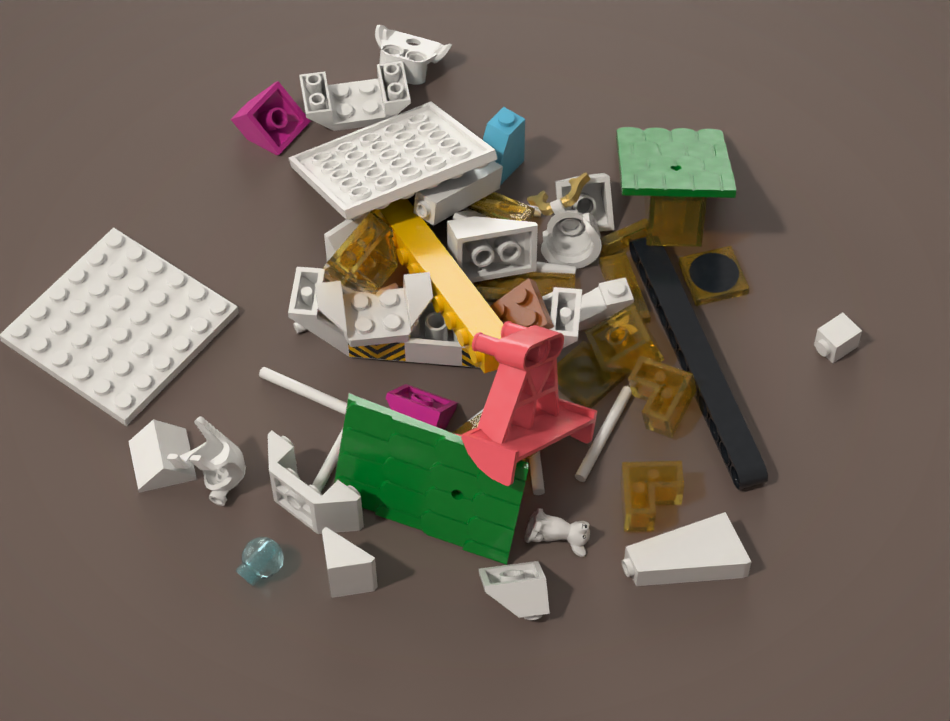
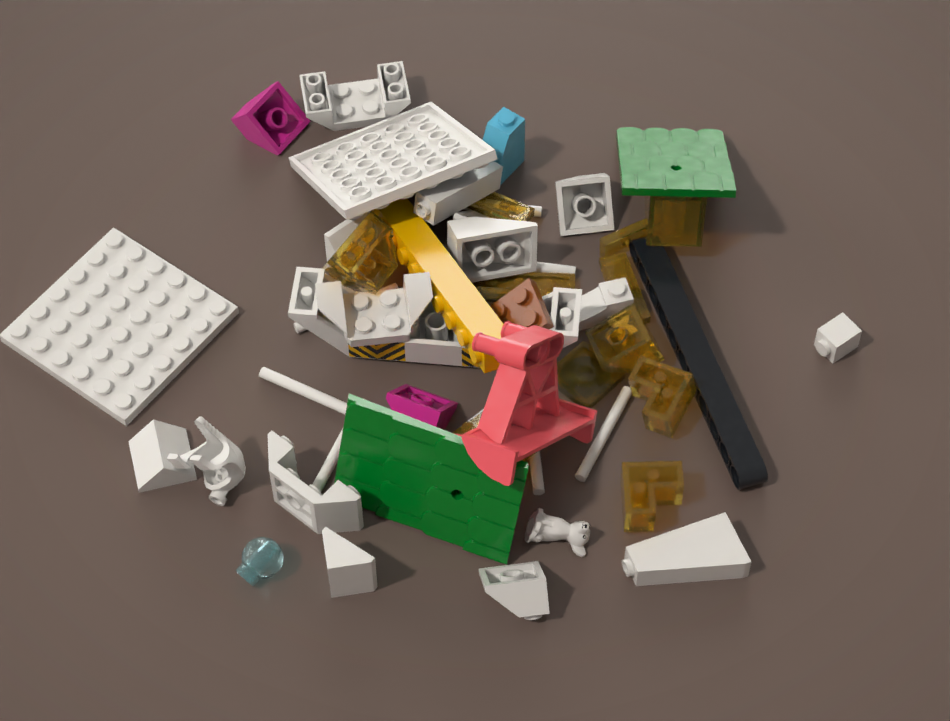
(395, 48): white piece -> none
(570, 235): white helmet -> none
(713, 275): tile -> none

